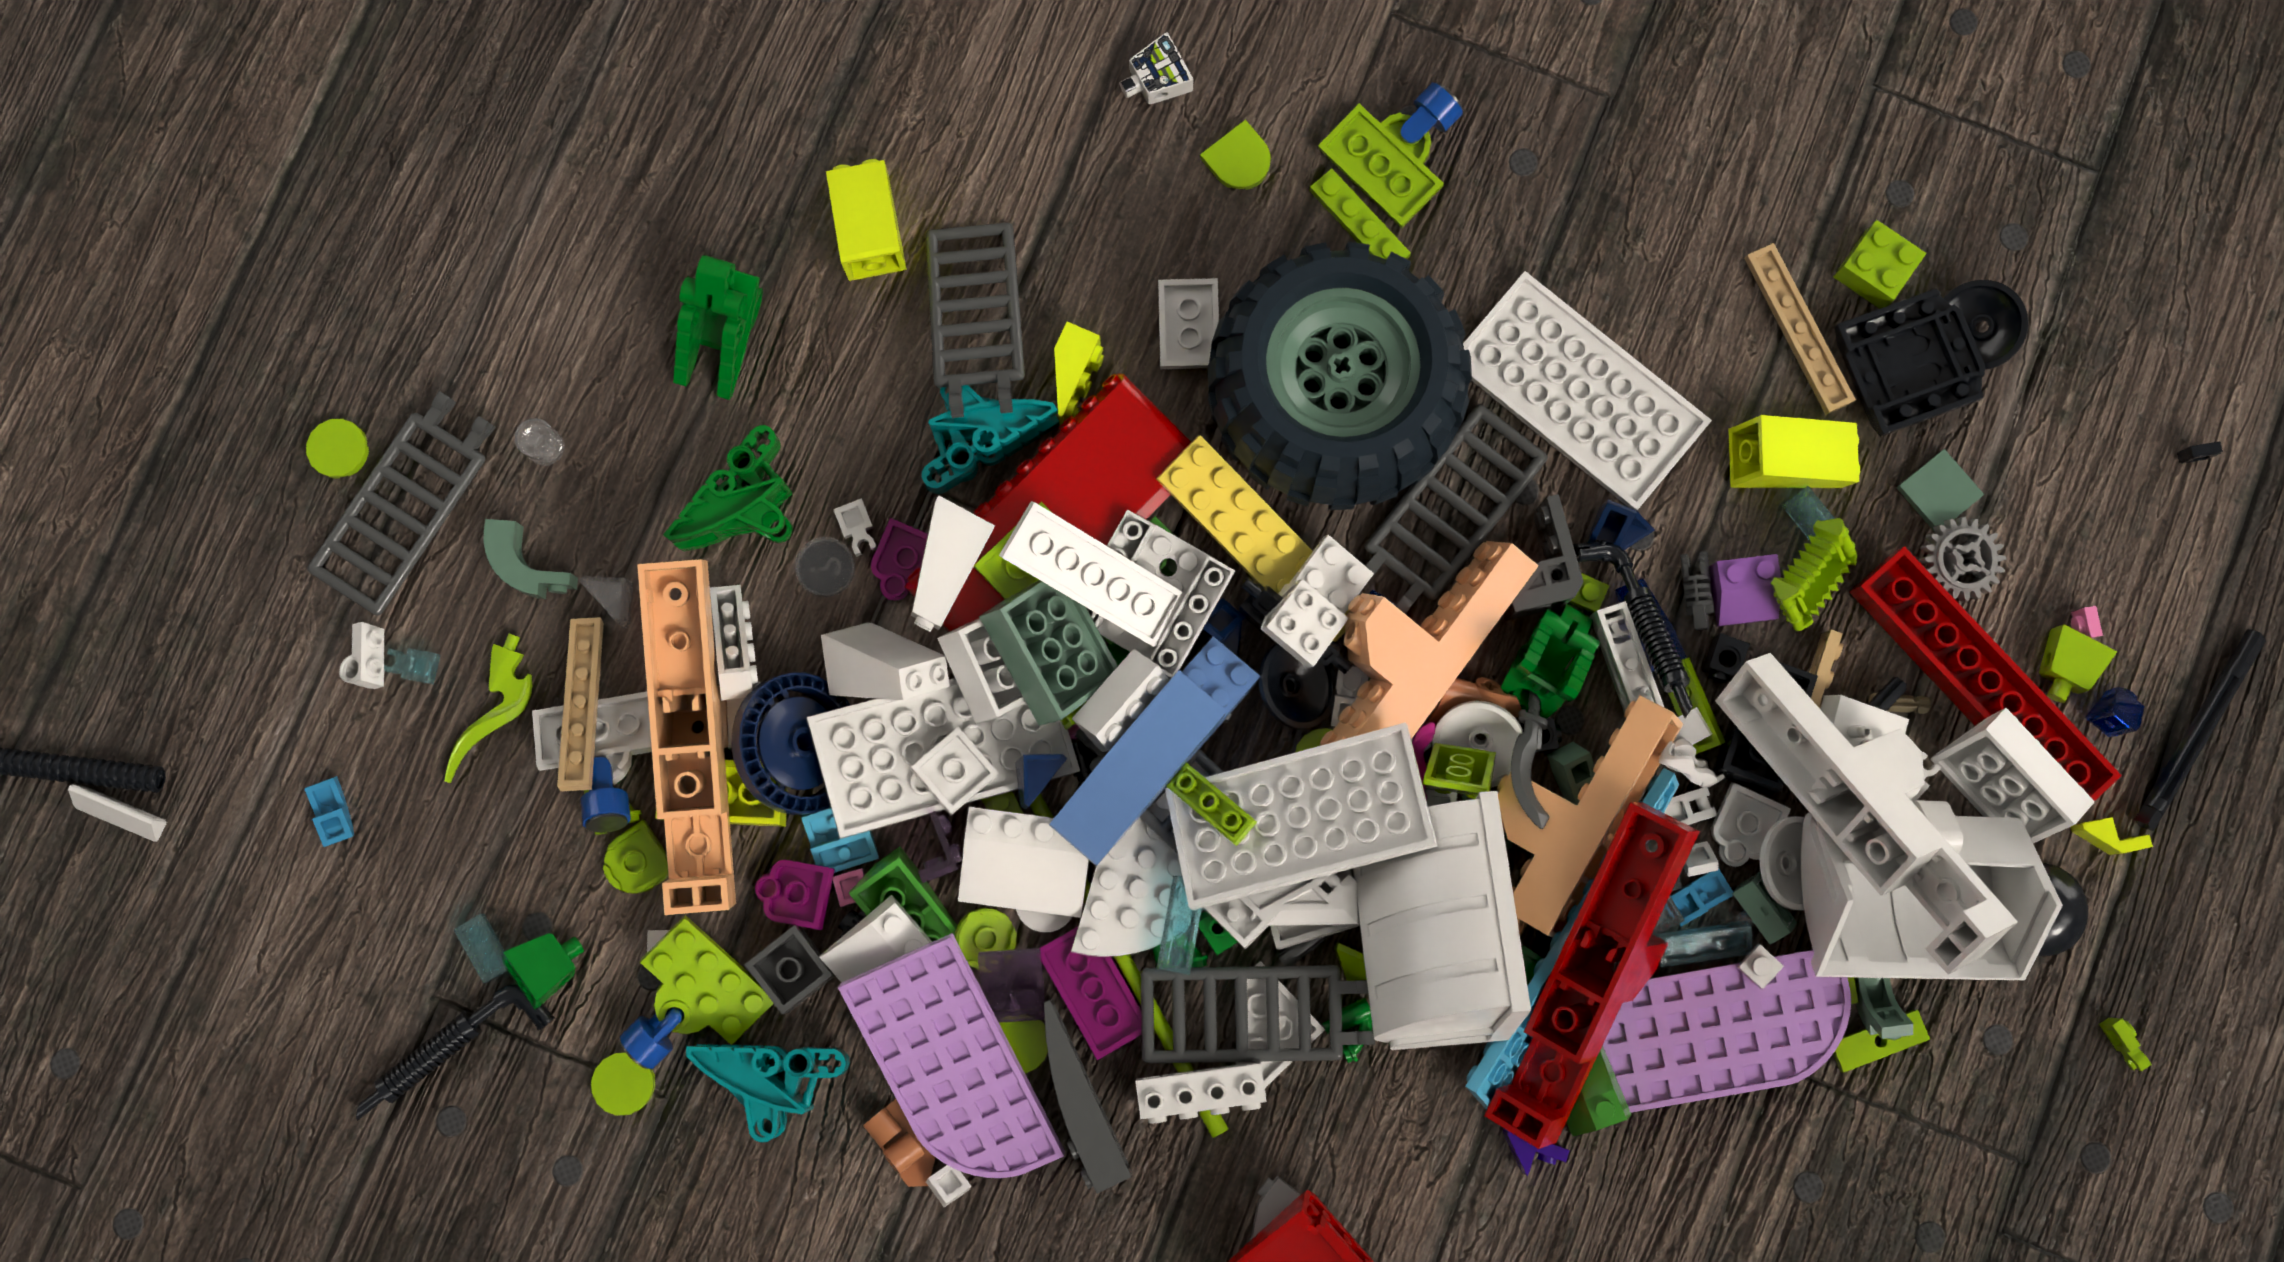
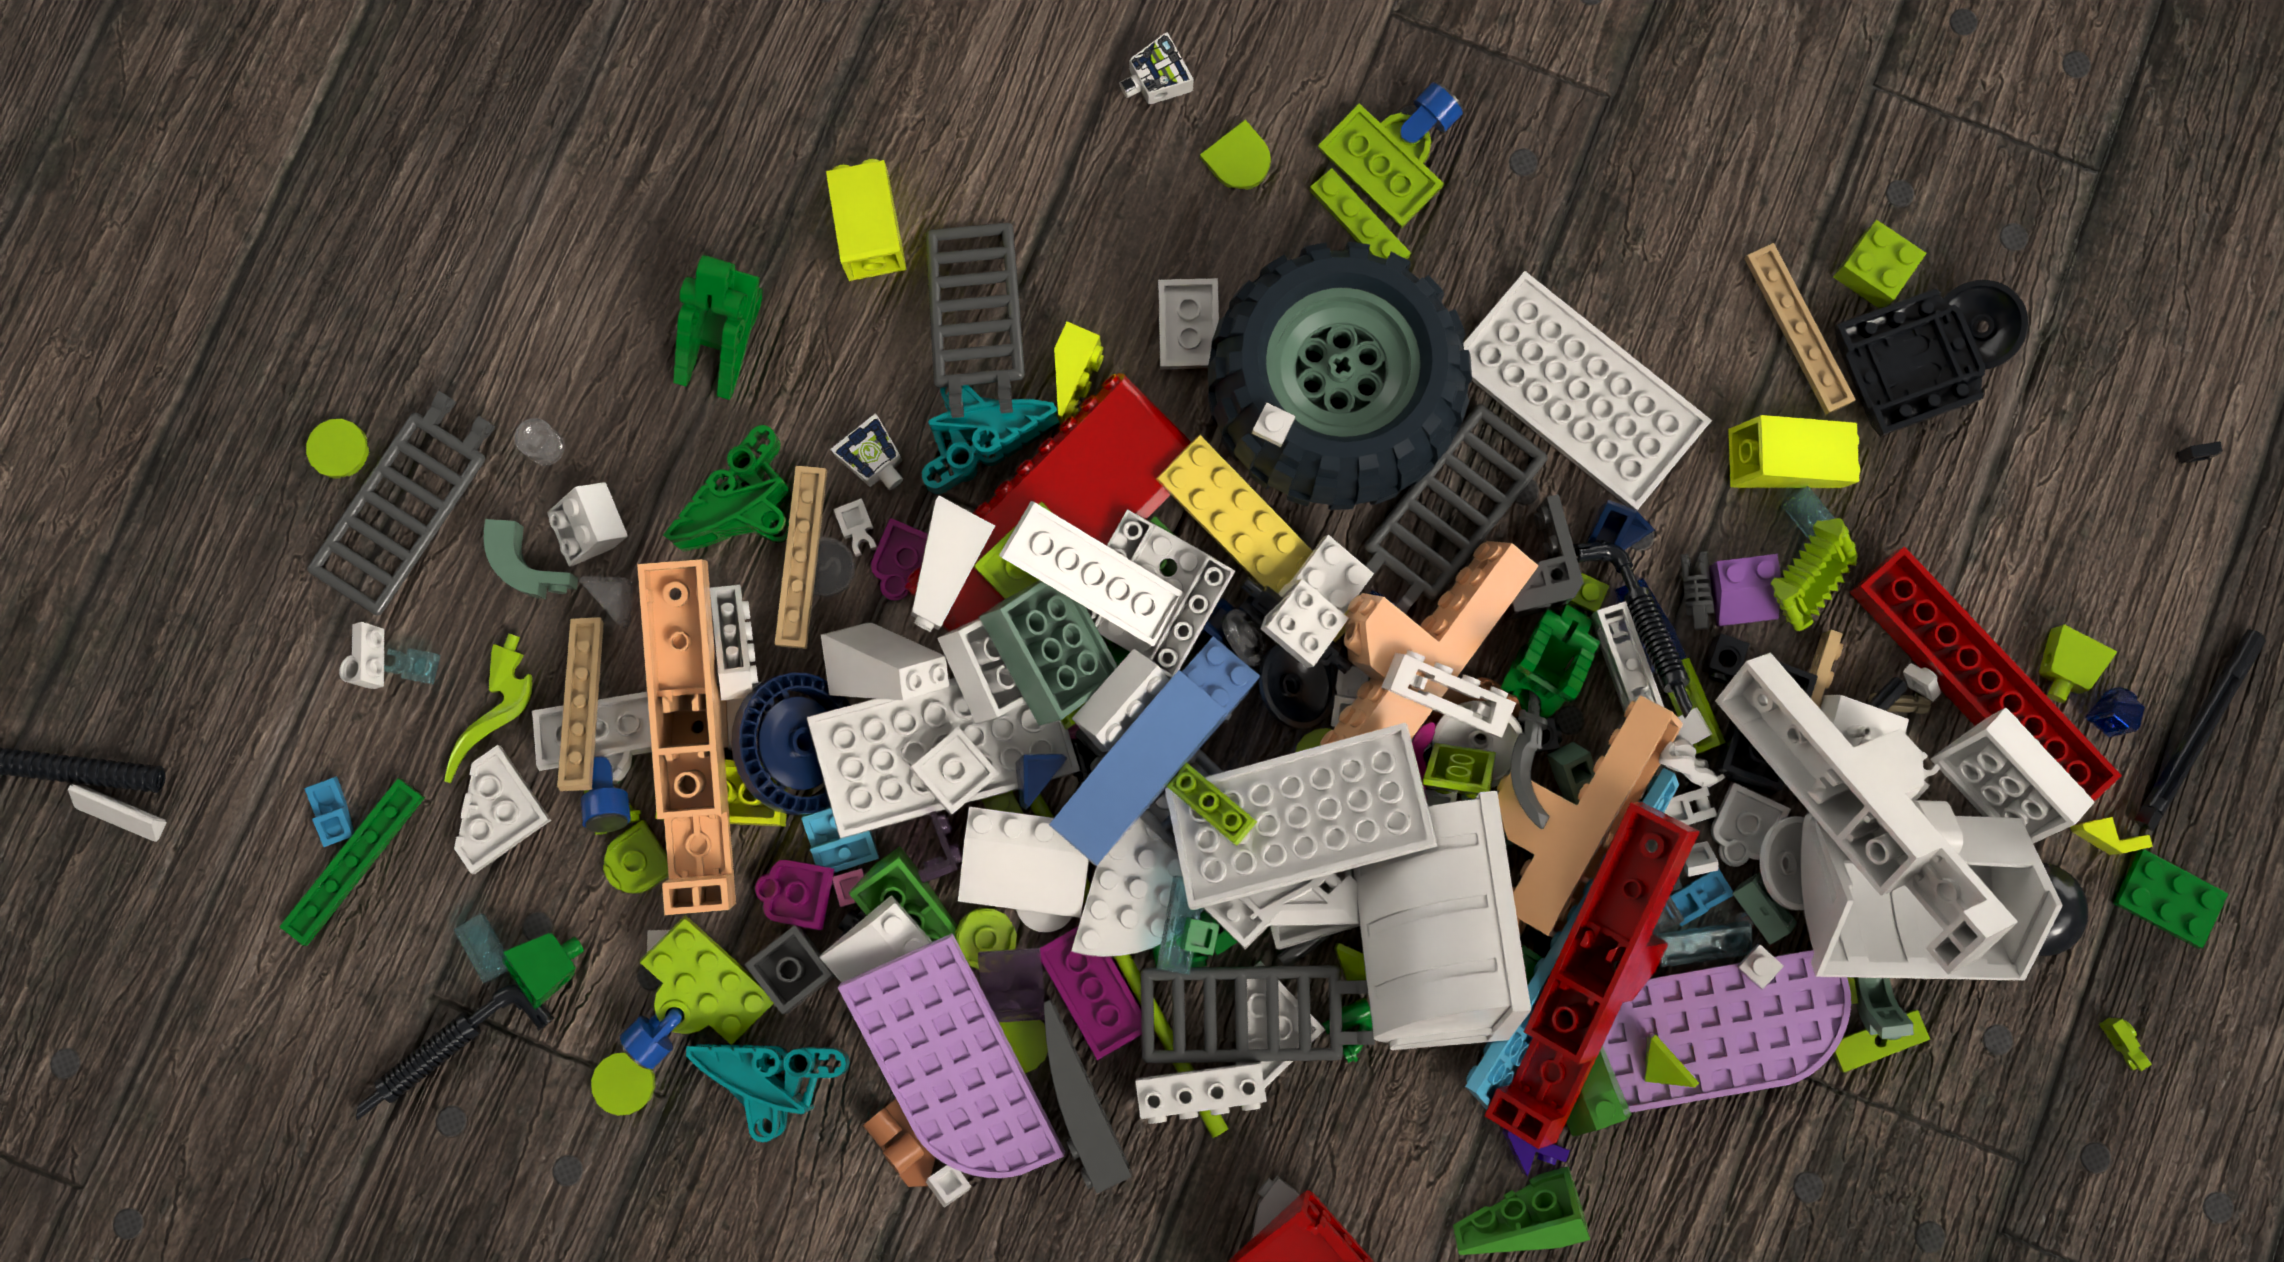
(352, 862): none -> green plate
(496, 811): none -> white plate
(586, 523): none -> white slope
(801, 557): none -> tan plate
(870, 454): none -> torso
(1199, 936): none -> green plate
(1244, 637): none -> clear tile
(1273, 424): none -> white plate
(1494, 713): none -> white brick
(1534, 1218): none -> bright green wedge
(1664, 1066): none -> lime slope
(1922, 681): none -> white plate
(1940, 490): sand green tile -> none
(1978, 556): light grey gear -> none
(2087, 622): bright pink plate -> none
(2170, 898): none -> green plate

